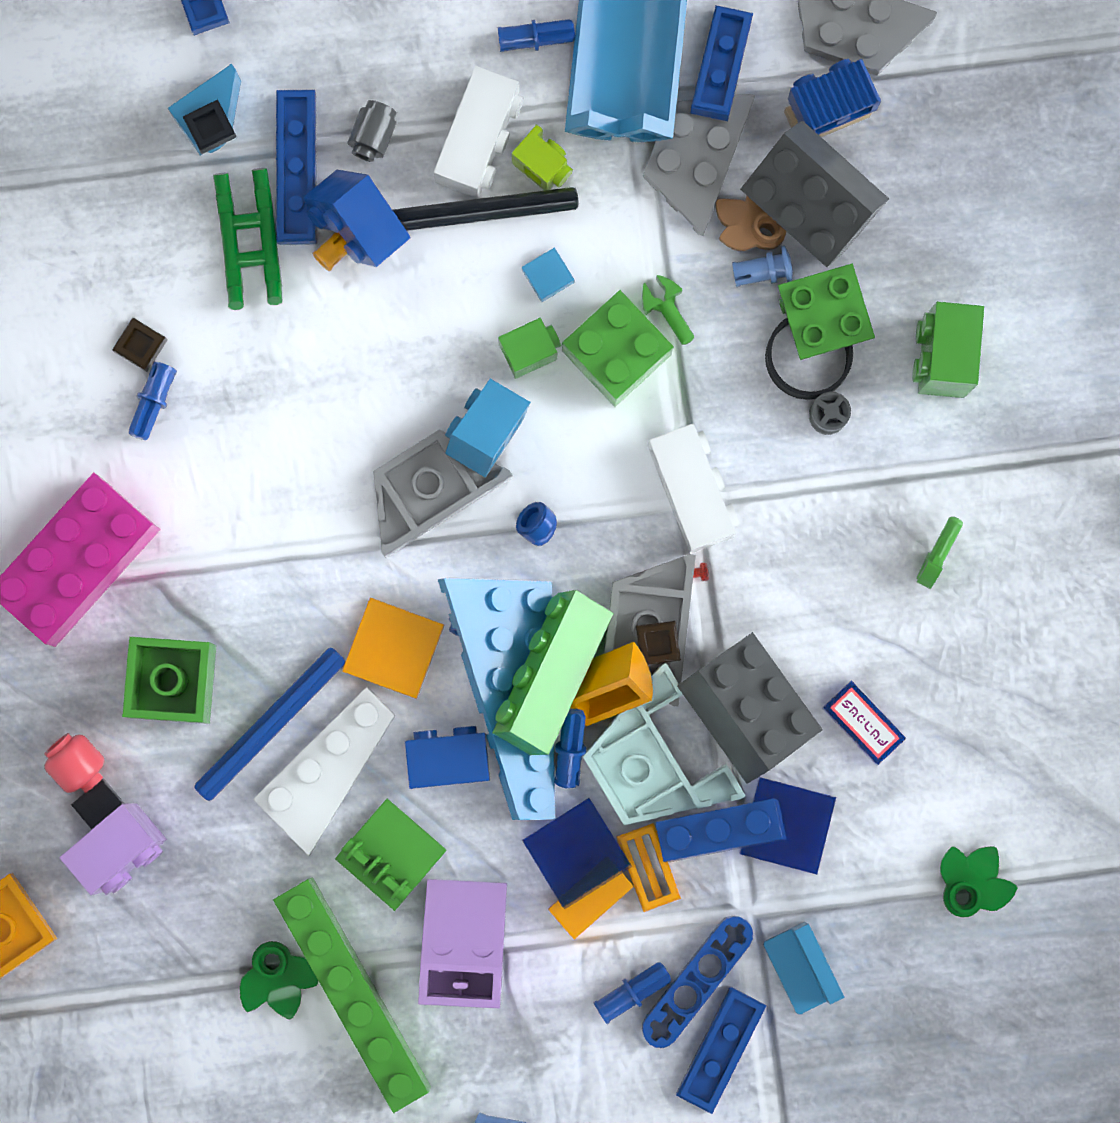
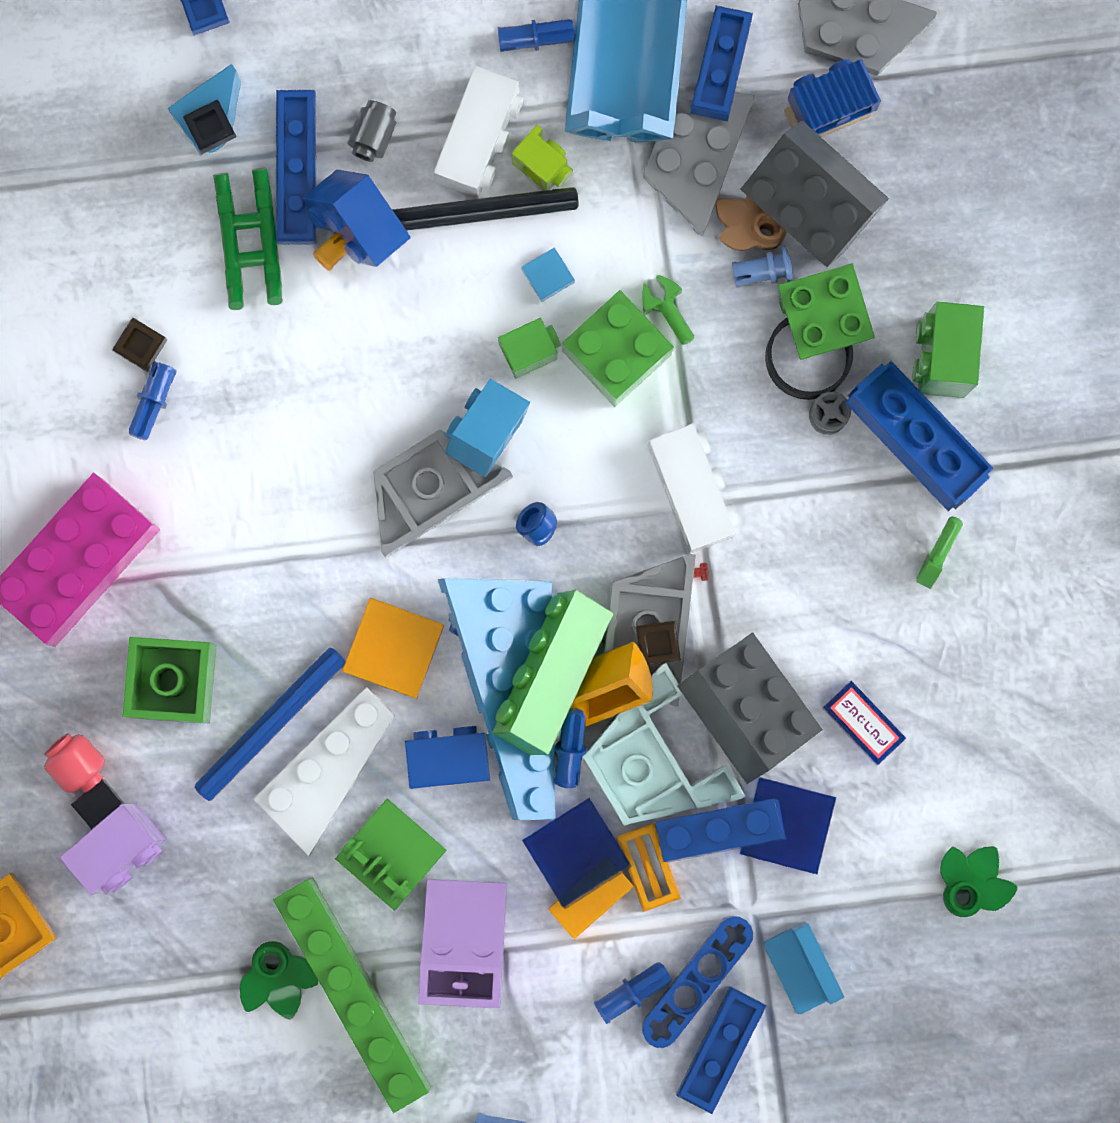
(919, 435): none -> blue brick

